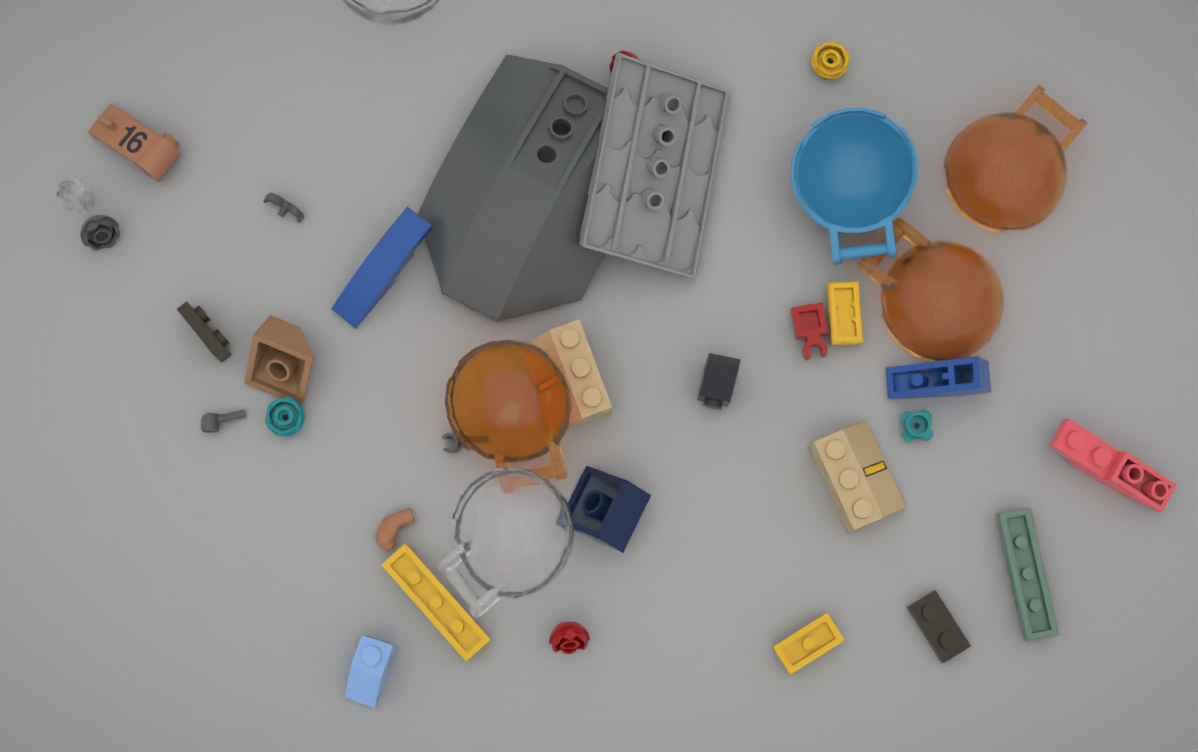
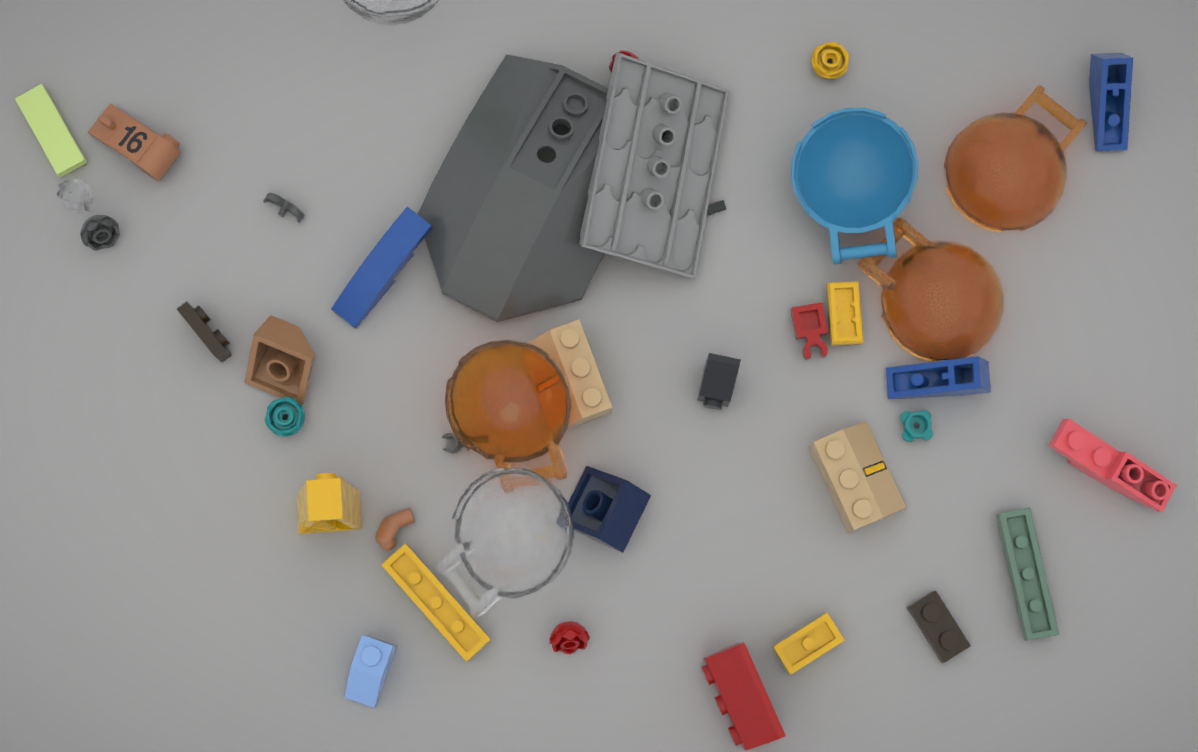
(51, 130): none -> yellowish green tile
(211, 421): dark grey hand -> none
(328, 505): none -> yellow wedge
(717, 206): none -> black piece
(742, 697): none -> red slope
(1110, 99): none -> blue slope

